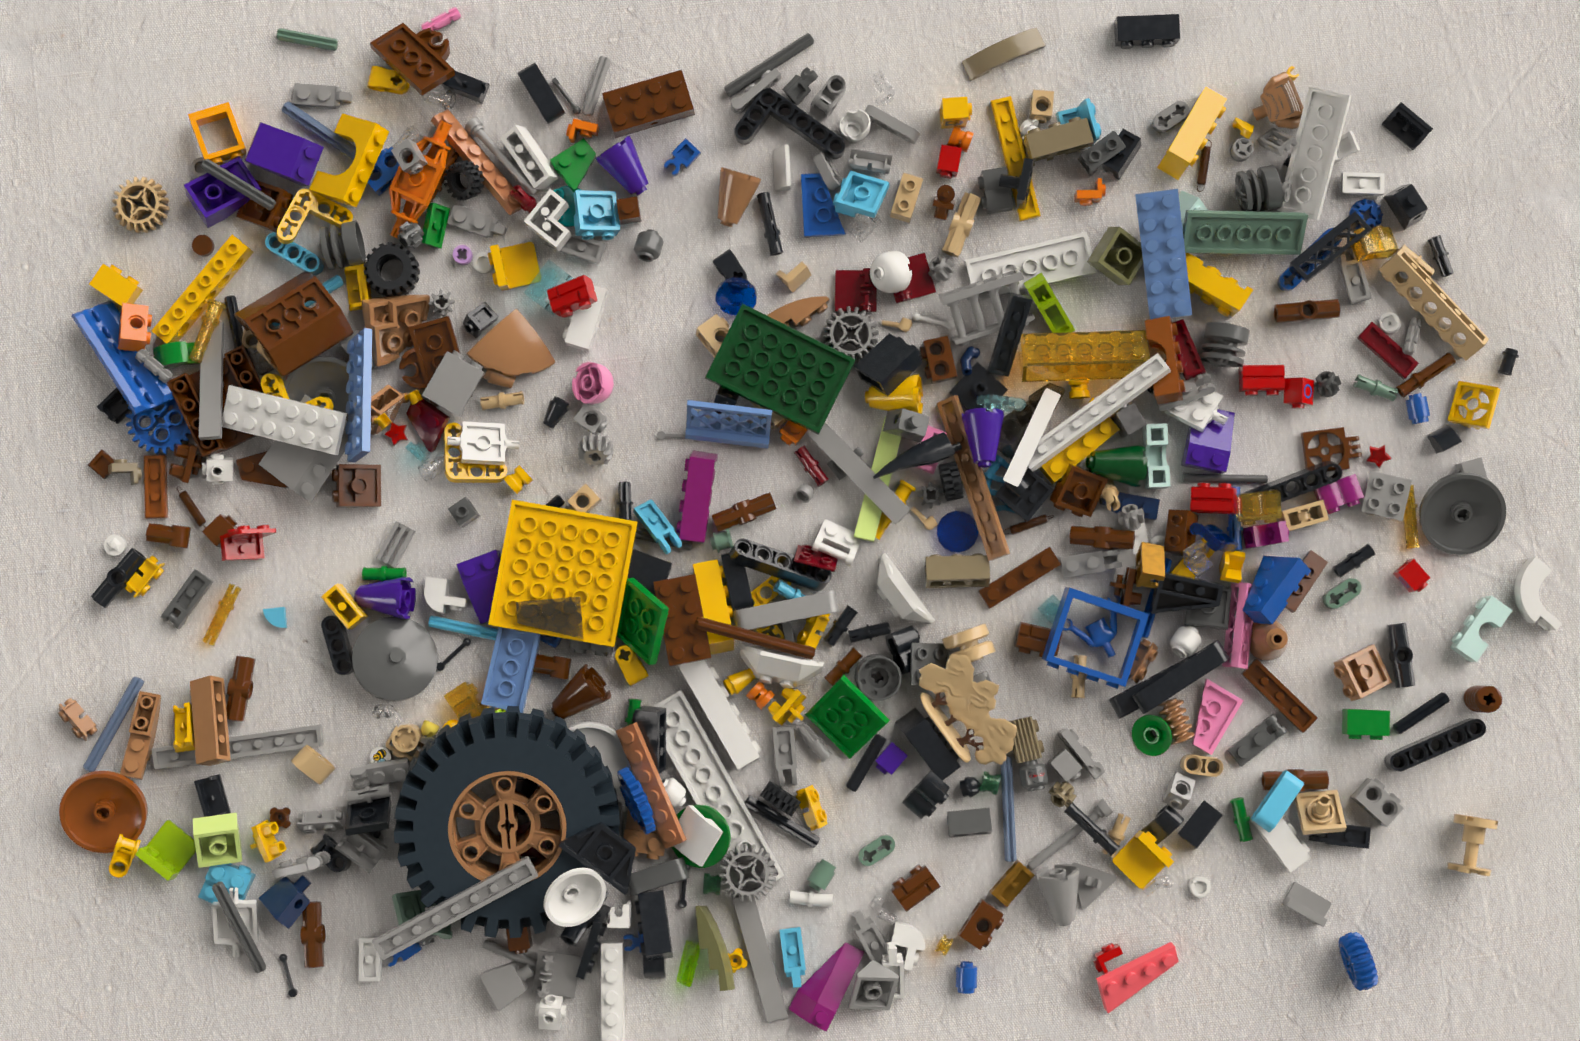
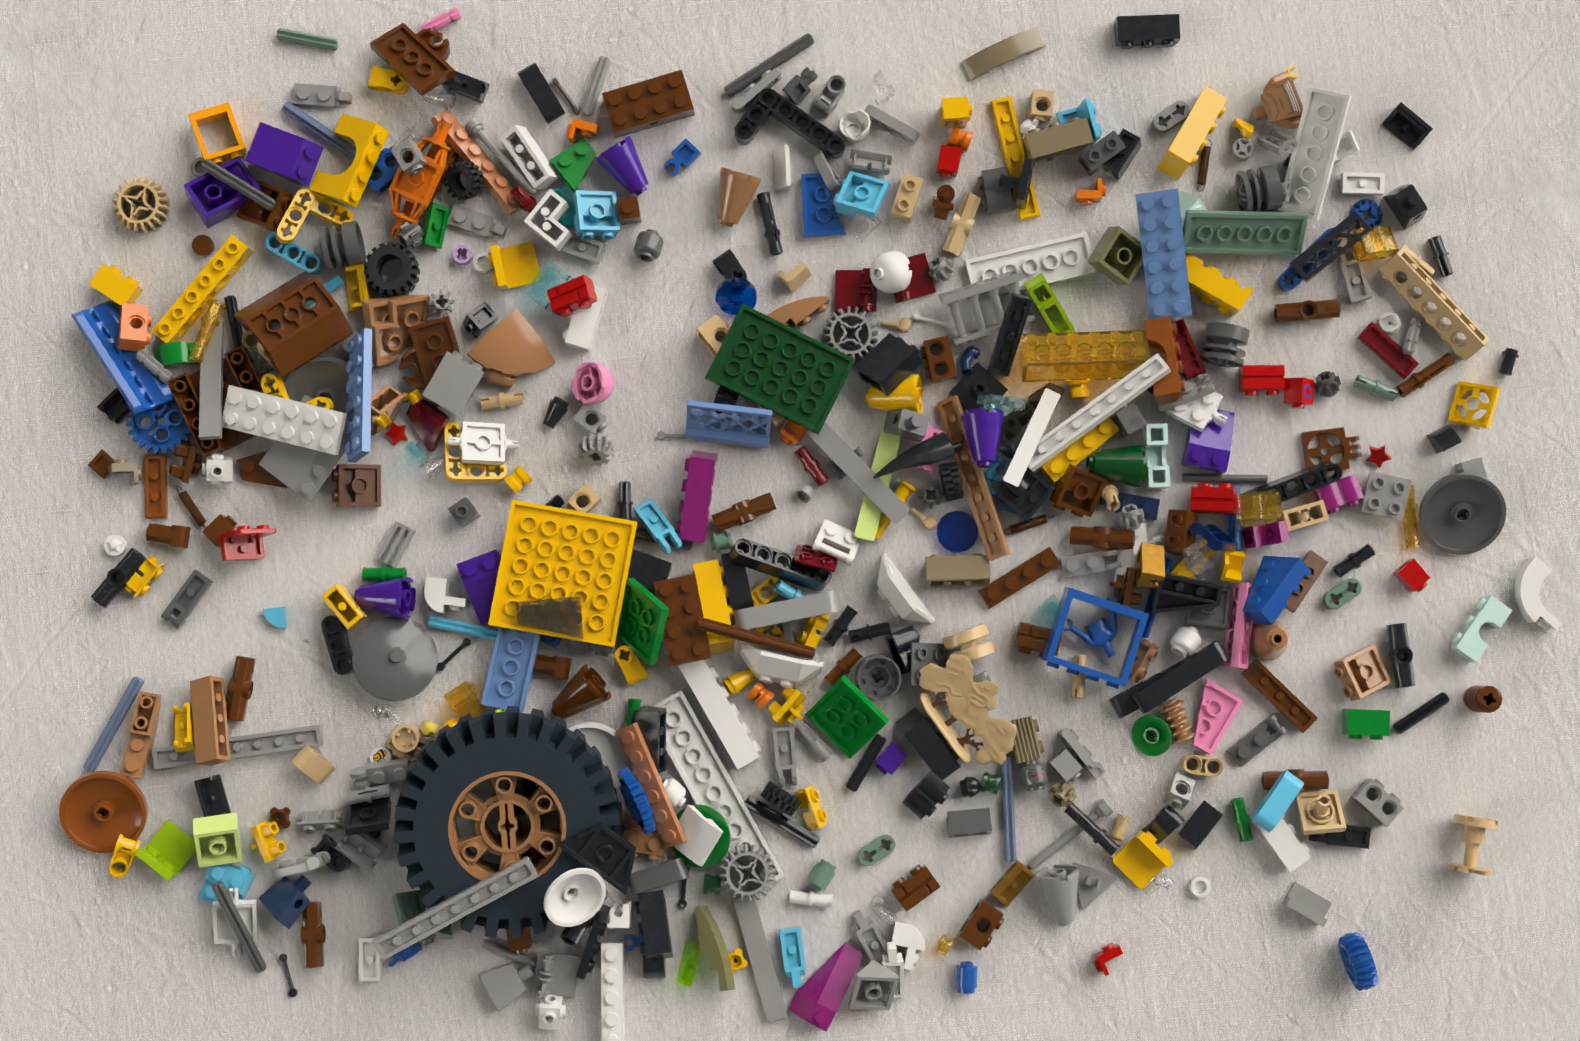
(81, 726): medium nougat hinge -> none
(221, 614): clear yellow pin -> none
(1131, 977): coral wing -> none
(1417, 408): blue brick -> none
(1444, 740): black beam -> none

